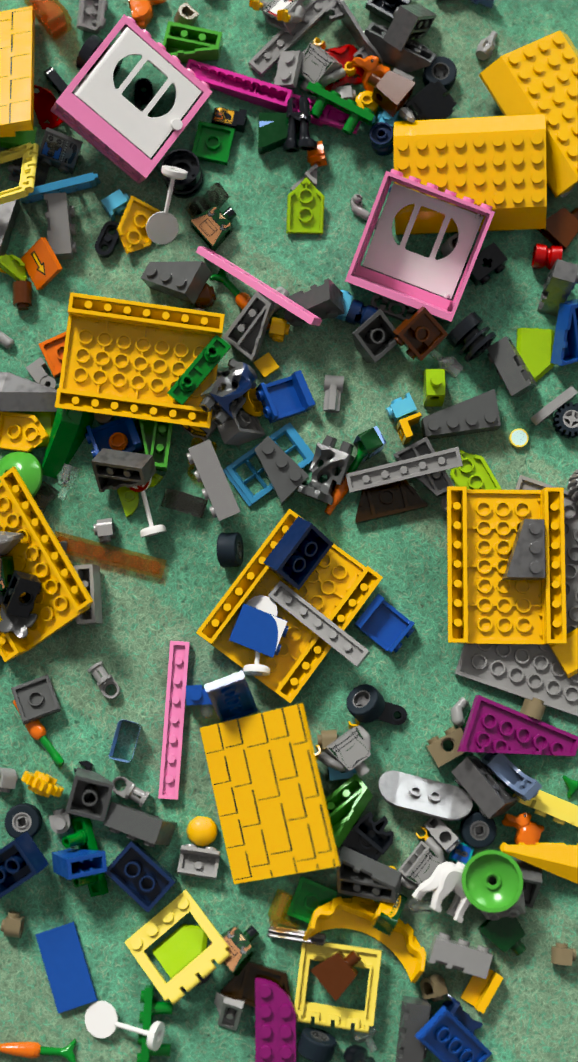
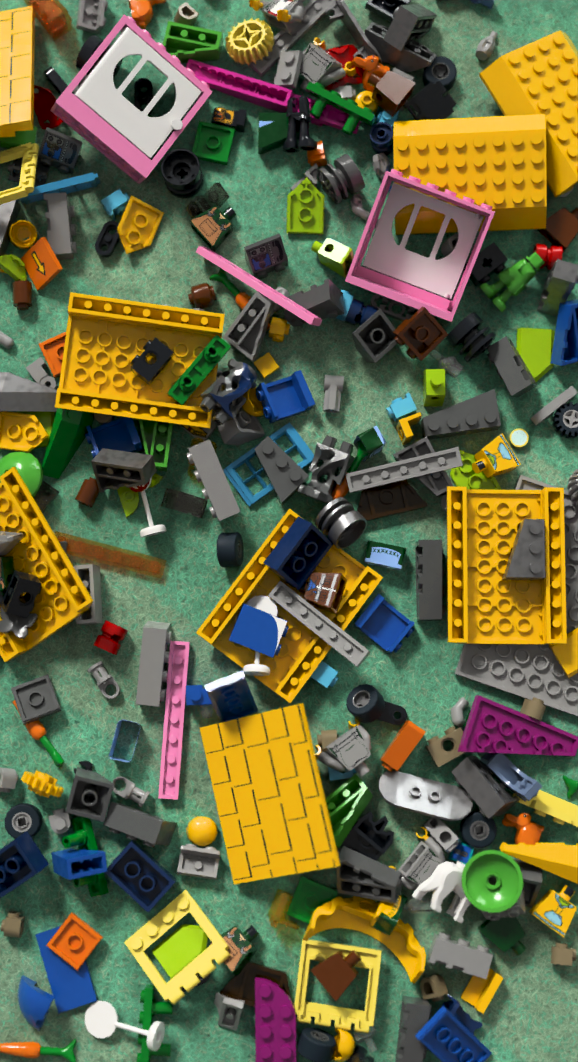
(20, 230): none -> yellow hair
(33, 1002): none -> blue brick
(67, 479): clear piece -> none
(74, 941): none -> orange tile
(88, 492): none -> reddish brown brick
(104, 529): light grey plate -> none
(110, 637): none -> red wheel
(118, 441): orange plate -> none
(146, 371): none -> black brick
(152, 663): none -> light grey wedge
(163, 226): white piece -> none
(177, 279): dark grey wedge -> none
(250, 41): none -> light yellow gear
(266, 256): none -> dark grey slope
(295, 935): dark grey axle -> none
(324, 590): none -> reddish brown torso
(325, 675): none -> medium azure brick
(334, 256): none -> lime torso
(341, 178): none -> dark grey wheel
(341, 522): none -> flat silver wheel
(344, 1045): none -> yellow hair
(381, 164): none -> light grey piece
(384, 555): none -> piece
(402, 746): none -> orange slope
(406, 114): light grey bar -> none
(429, 580): none -> dark grey wedge
(495, 458): none -> yellow torso
(515, 280): none -> bright green piece
(555, 909): none -> yellow torso

